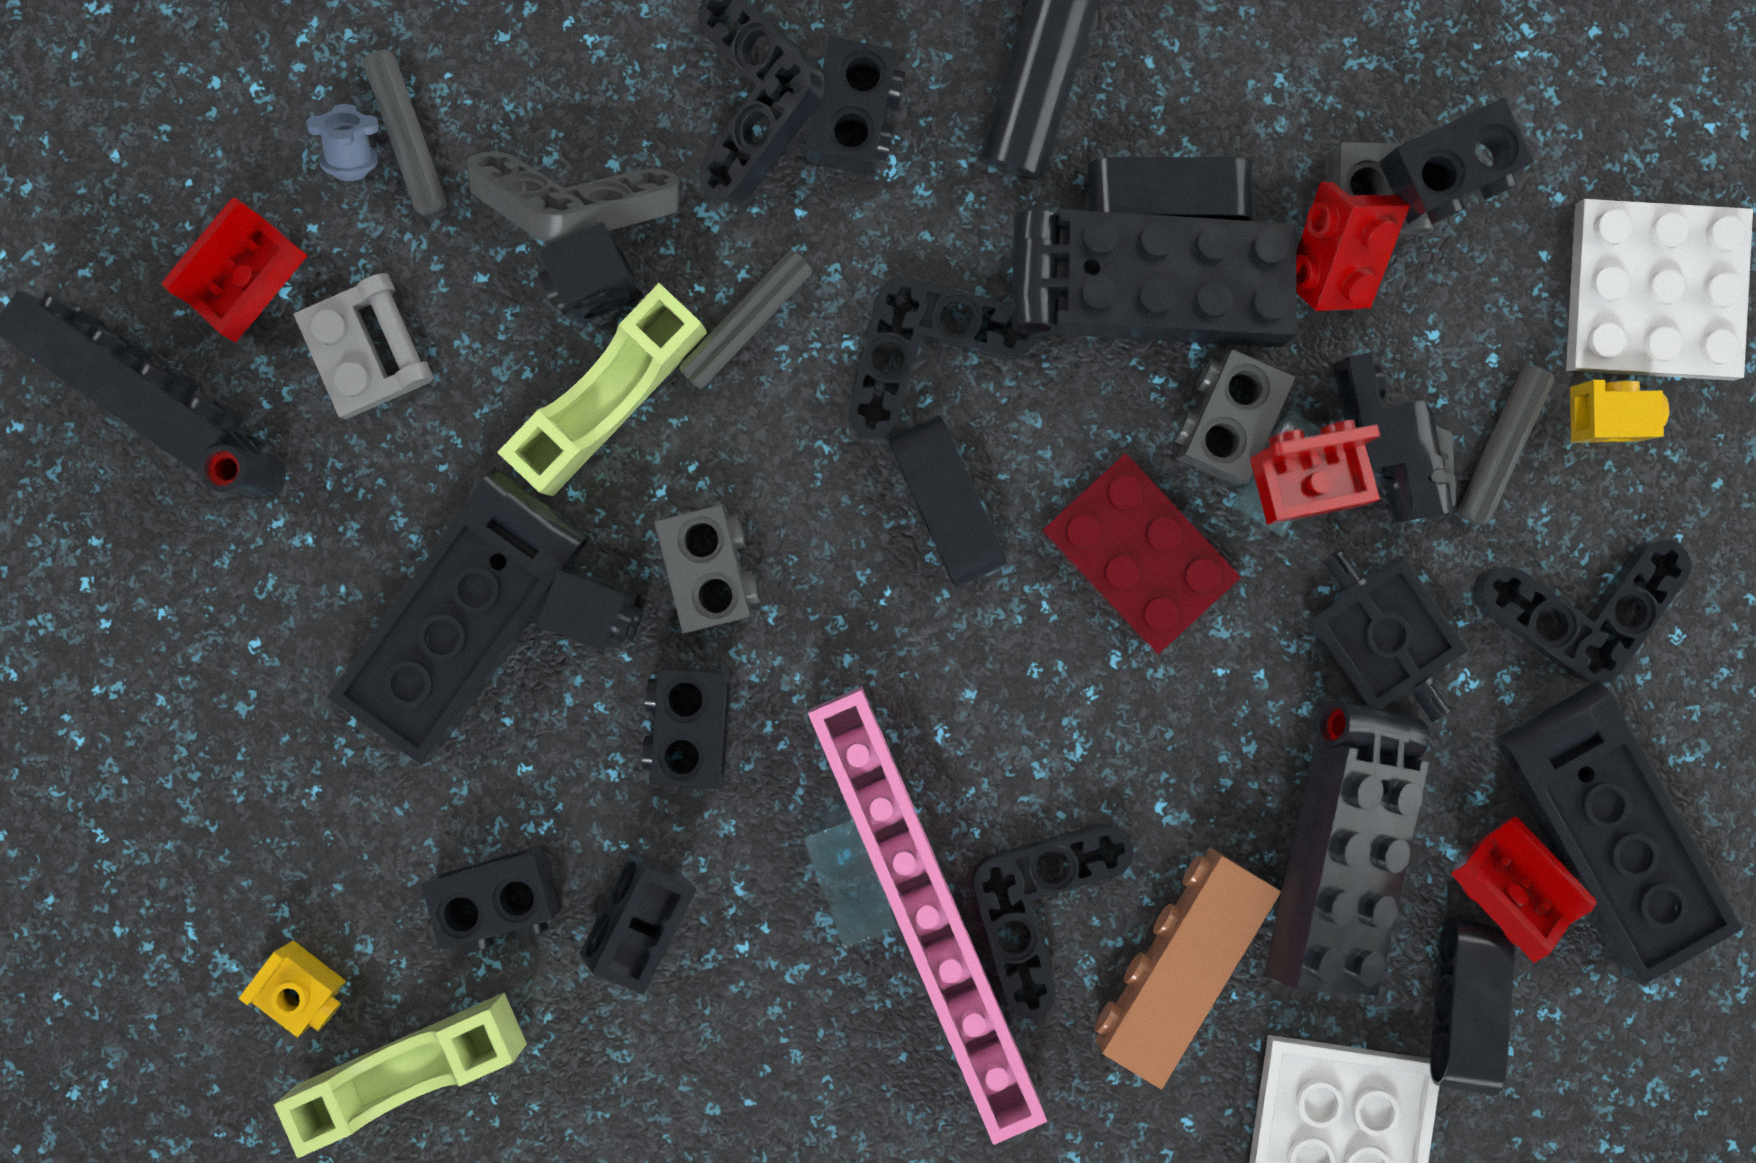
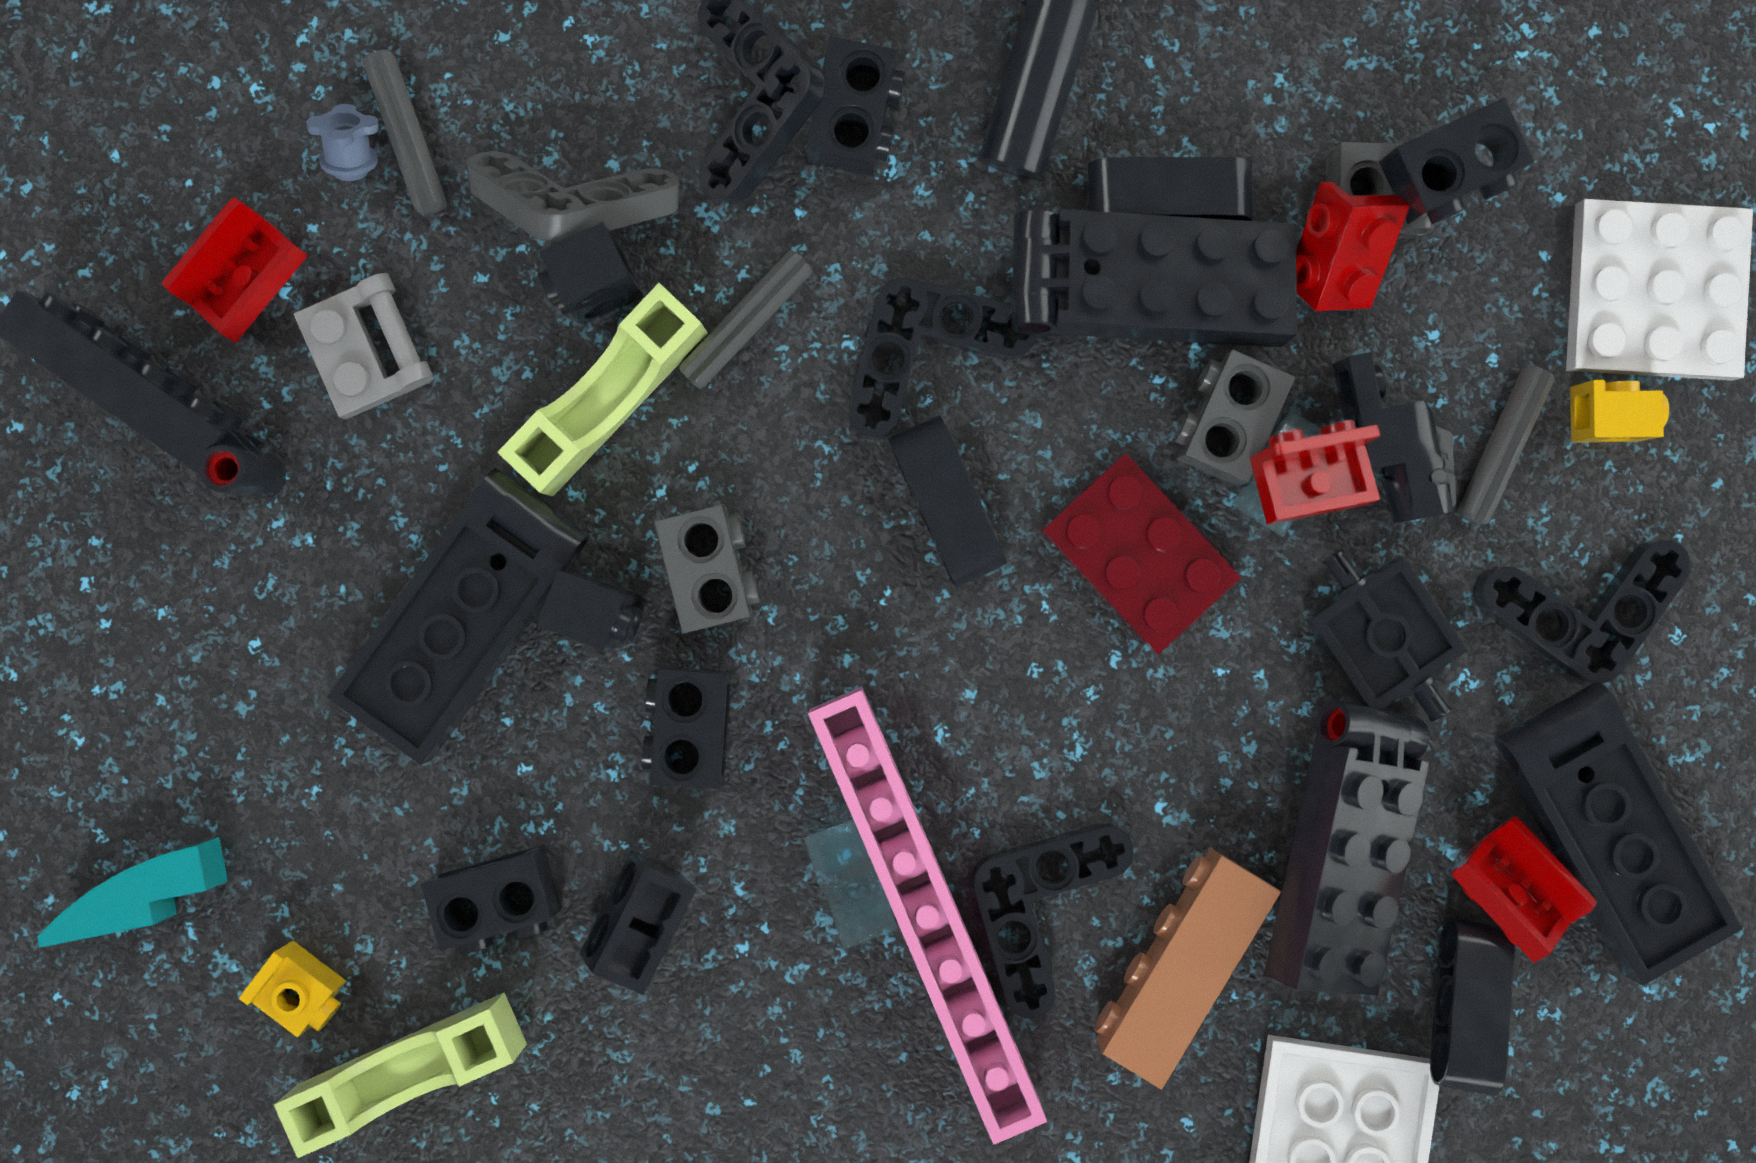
(139, 894): none -> teal slope

